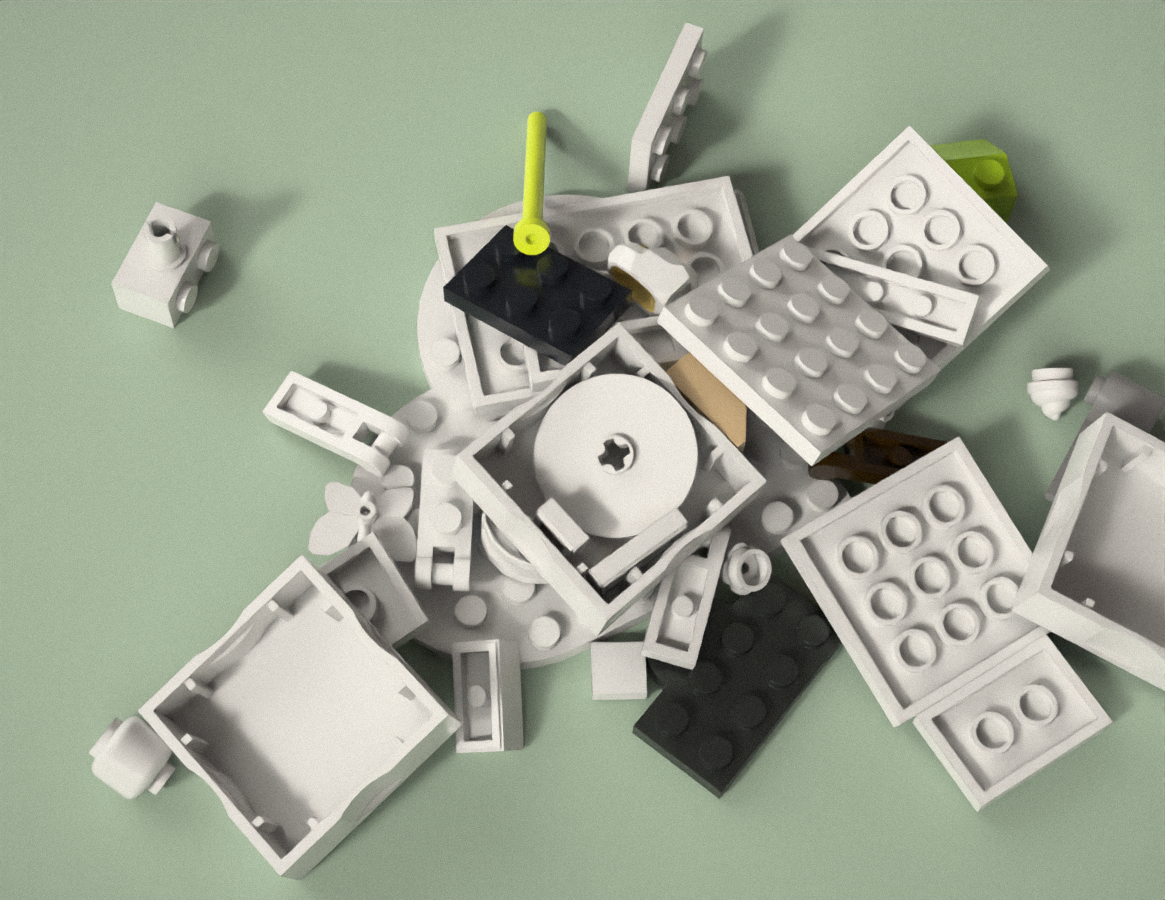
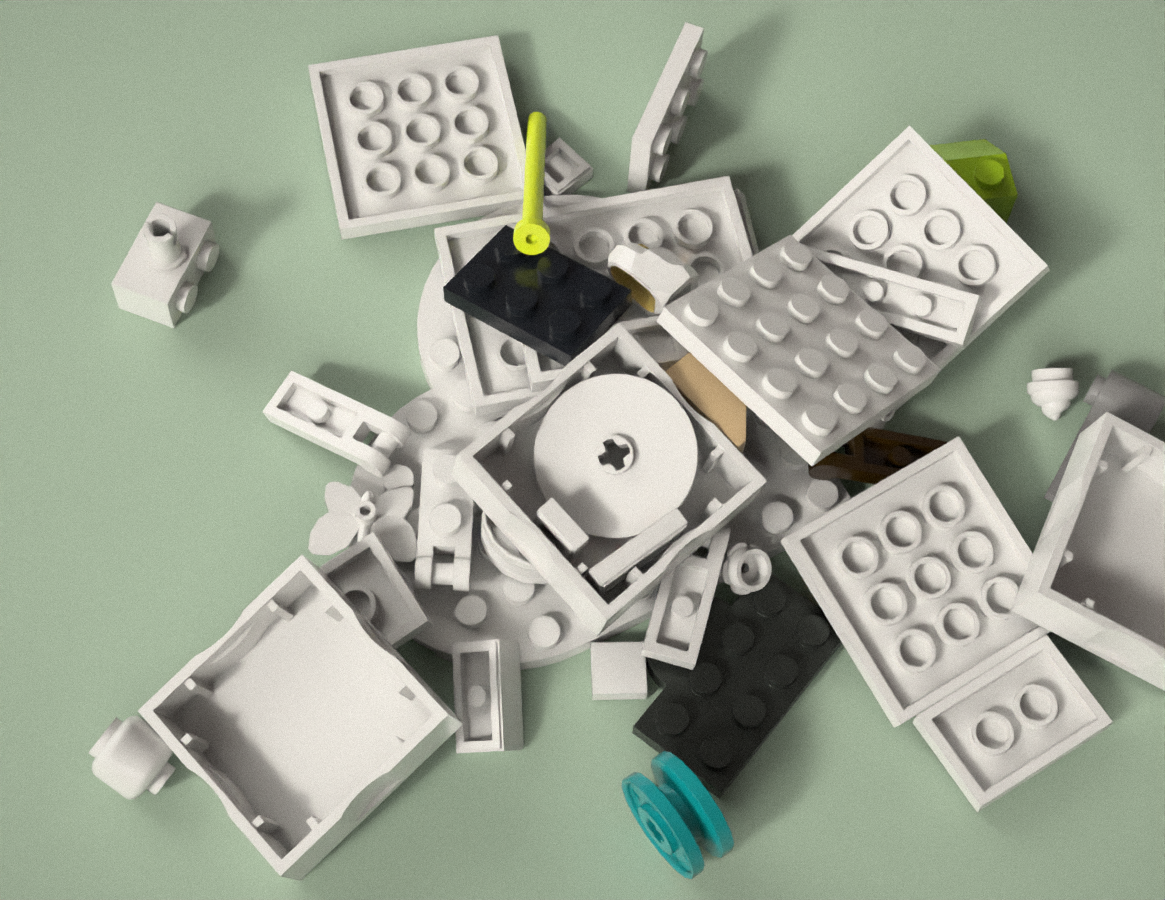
(419, 136): none -> white plate
(564, 169): none -> white tile
(677, 814): none -> teal wheel

